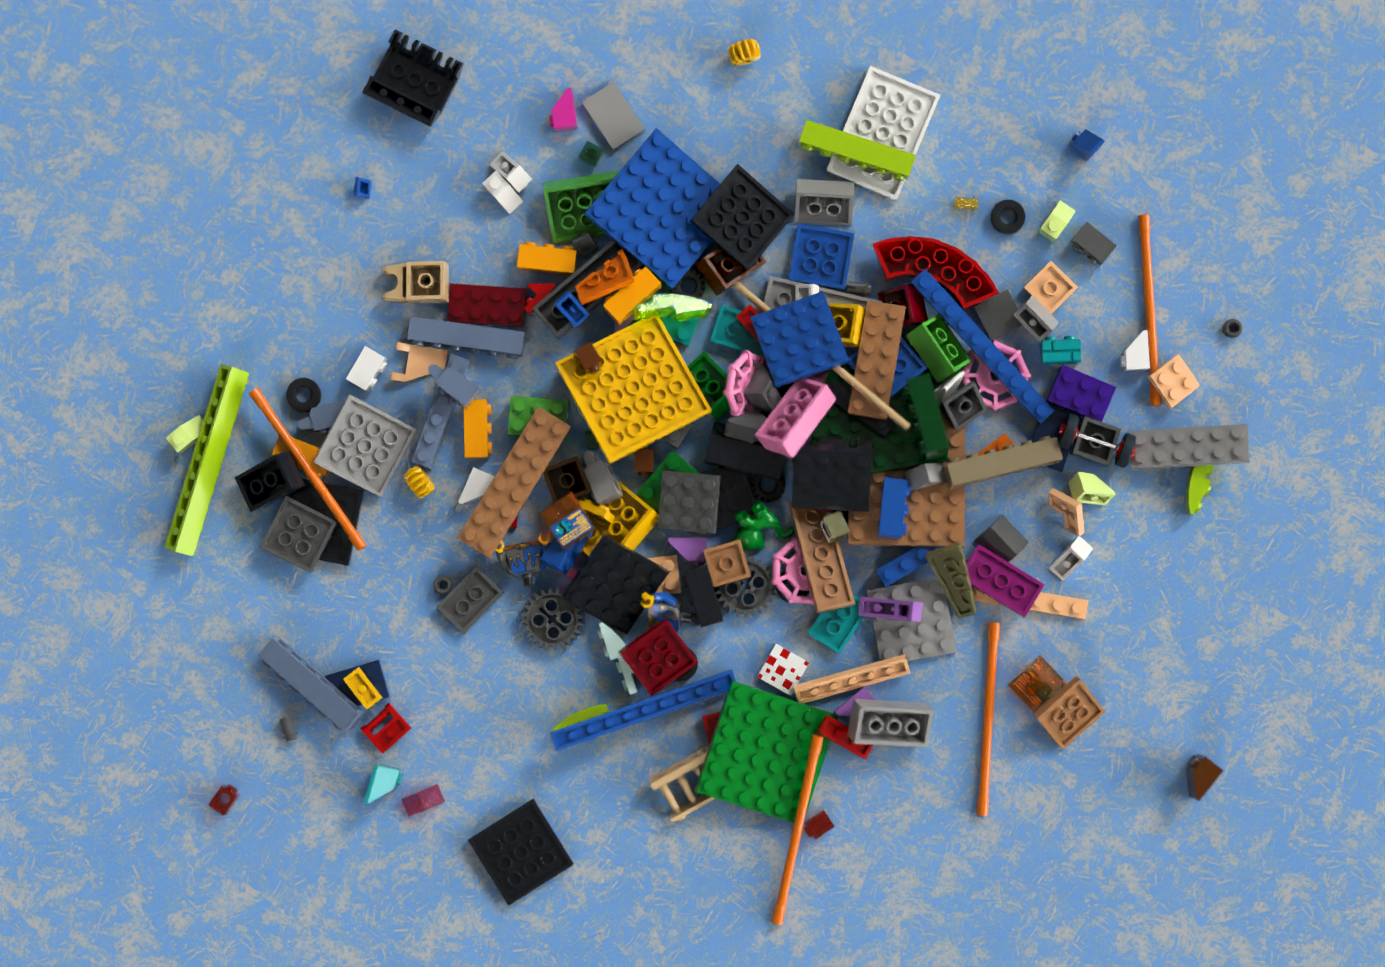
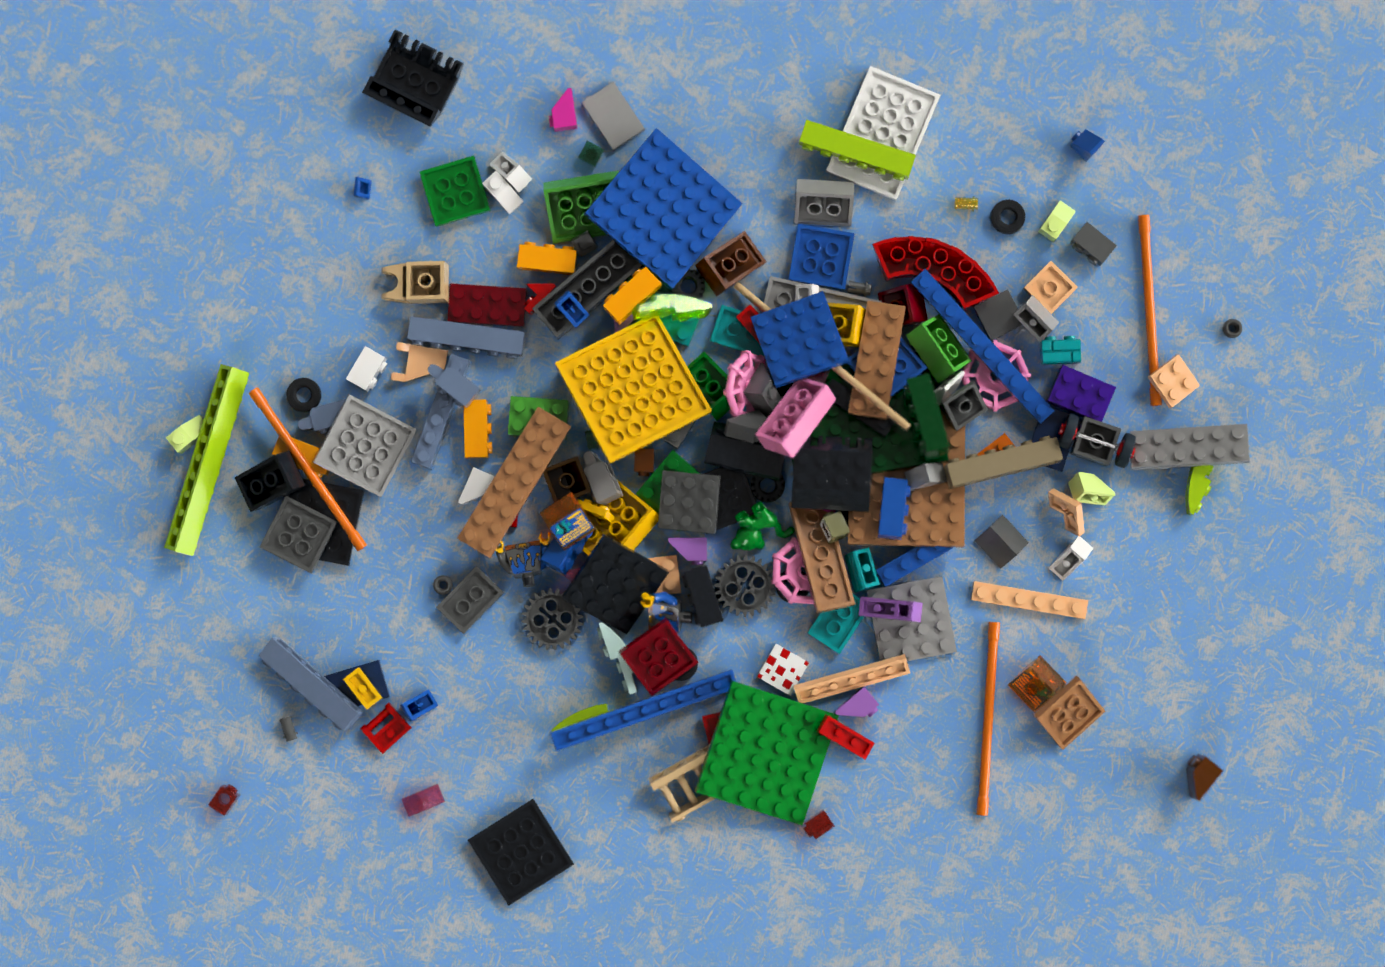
(383, 780): slope -> none
(419, 481): yellow gear -> none
(419, 705): none -> blue slope
(455, 191): none -> green plate
(588, 359): reddish brown brick -> none
(609, 278): orange wing -> none
(726, 563): medium nougat plate -> none
(742, 217): black plate -> none
(744, 52): yellow gear -> none
(780, 906): orange piece -> none
(862, 569): none -> teal brick
(890, 723): light grey brick -> none
(952, 573): olive wing -> none
(1003, 581): magenta plate -> none
(1136, 354): white slope -> none

